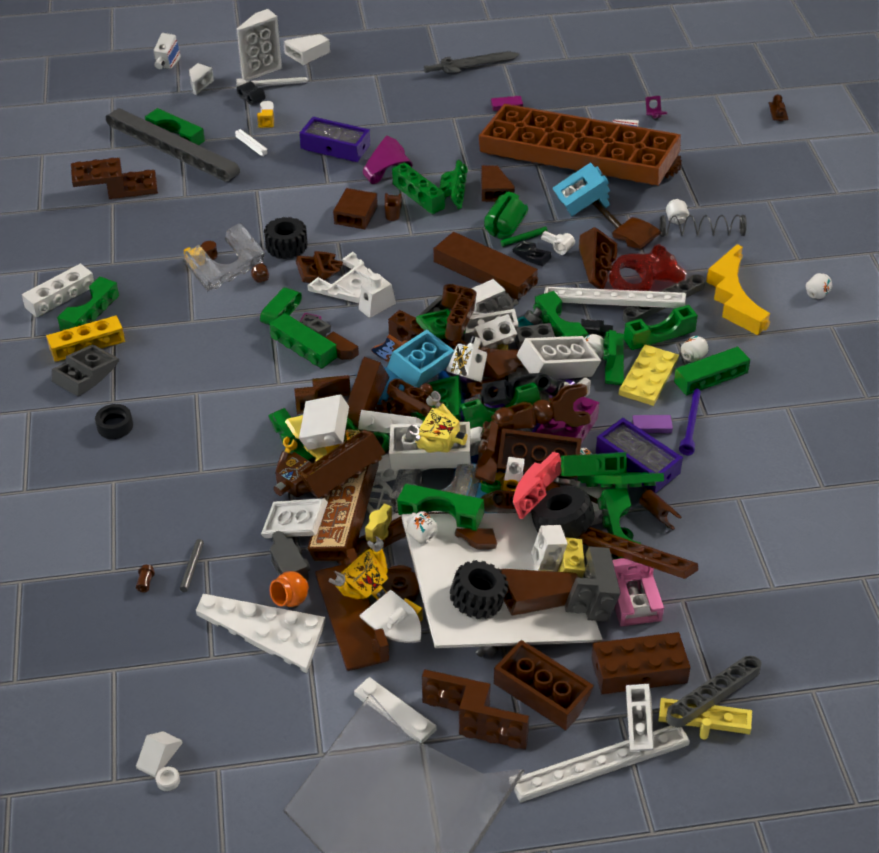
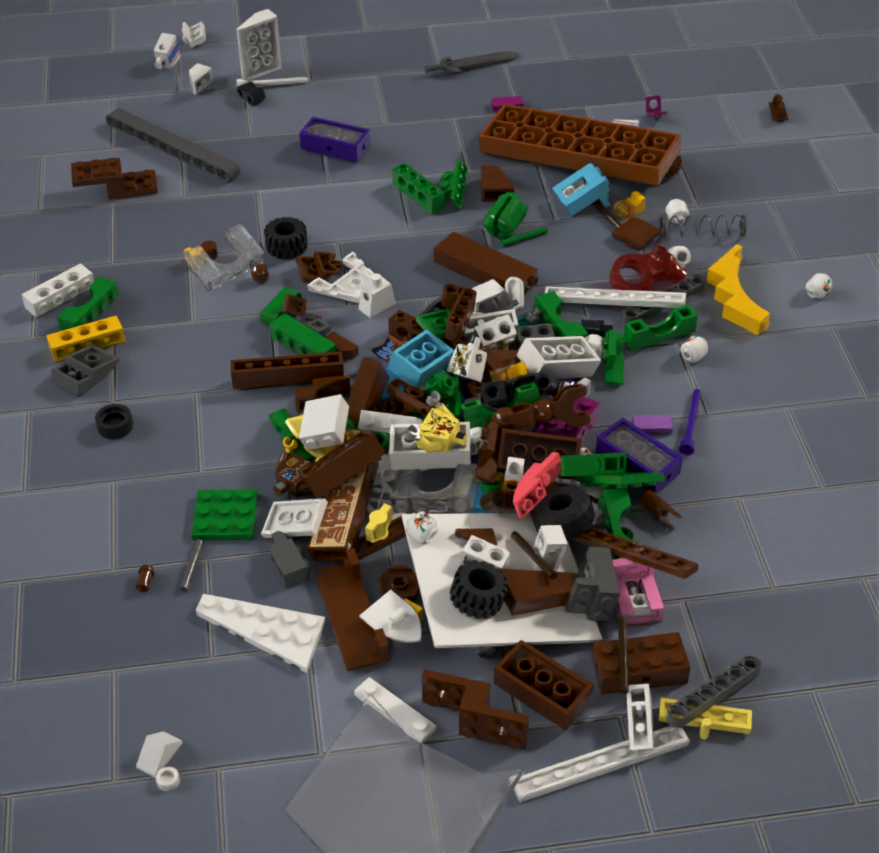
(176, 125): green arch -> none
(194, 35): none -> white bracket
(225, 514): none -> green plate
(251, 142): white axle -> none
(266, 117): yellow leg -> none
(285, 369): none -> reddish brown brick
(289, 589): orange piece -> none
(294, 305): none -> reddish brown bracket
(307, 48): white slope -> none
(355, 208): reddish brown brick -> none
(364, 574): yellow torso -> none
(385, 155): magenta panel -> none
(393, 205): reddish brown piece -> none
(441, 383): none -> green brick
(465, 509): green arch -> none
(484, 551): none -> white brick
(509, 372): none -> leg
(515, 289): none -> white tile
(530, 253): black slope -> none
(550, 572): none -> dark brown bar
(561, 243): white axle -> none
(573, 558): light yellow brick -> none
(597, 254): reddish brown wedge -> none
(623, 655): none -> dark brown bar
(630, 206): none -> leg
(648, 375): light yellow plate -> none
(681, 254): none -> white head
(712, 370): green brick -> none

